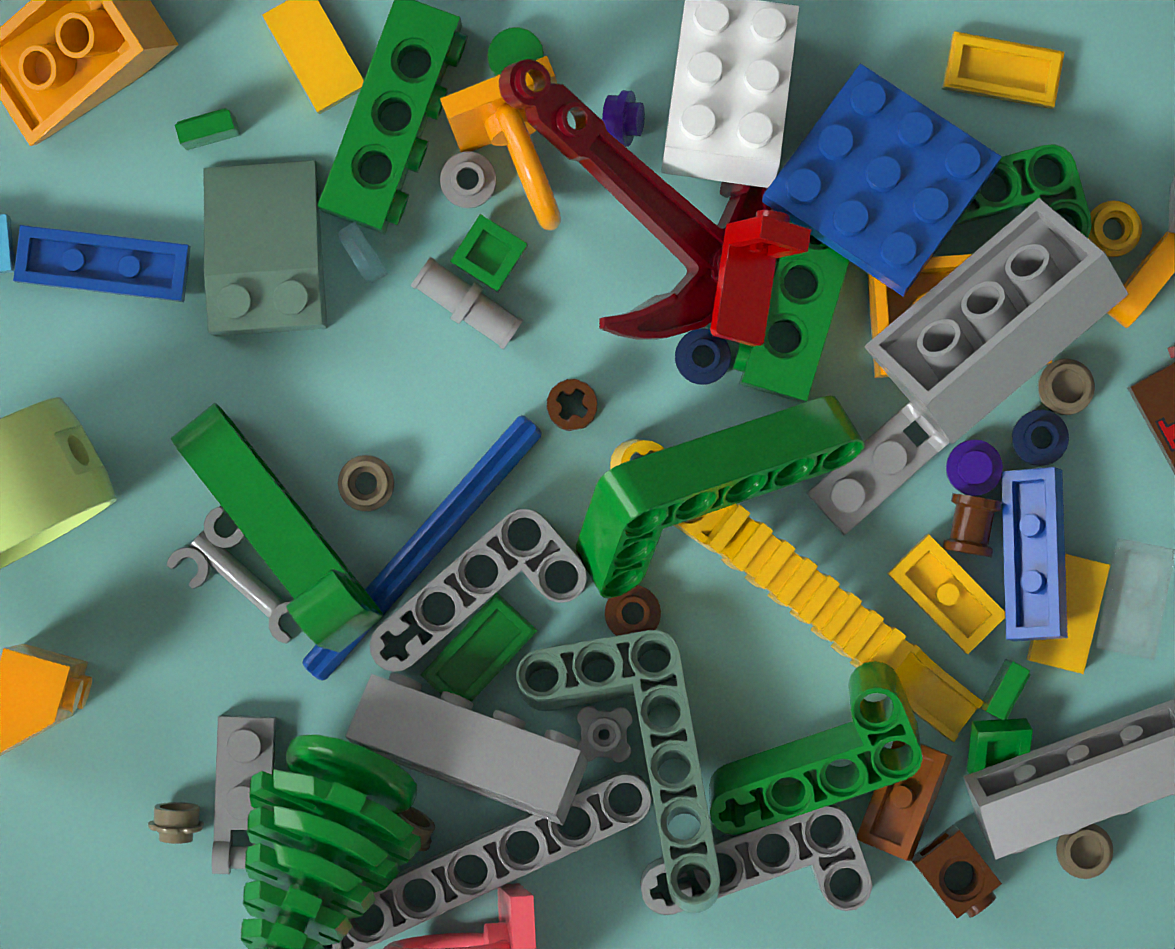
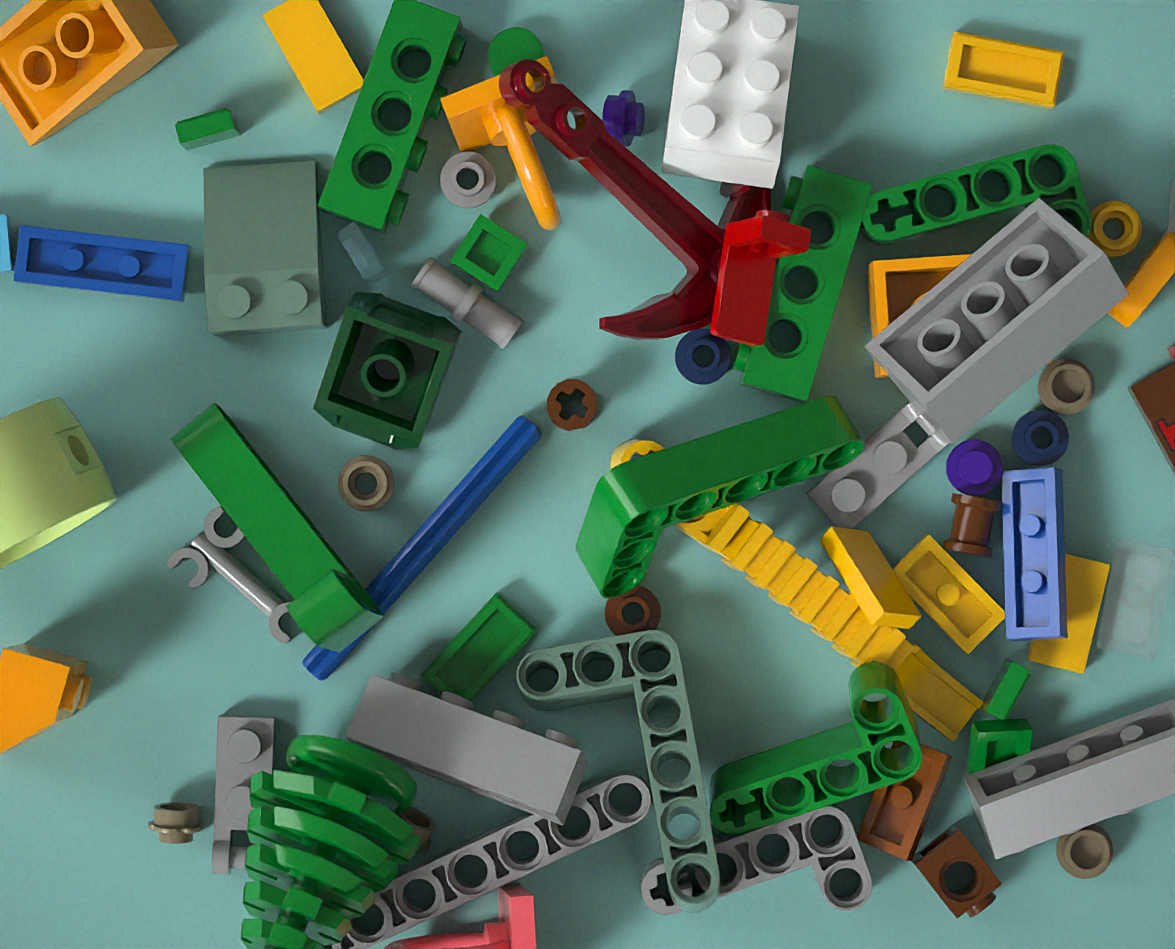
(386, 370): none -> dark green slope
(470, 597): light grey beam -> none
(615, 722): light grey plate -> none
(870, 578): none -> yellow tile
(881, 179): blue plate -> none

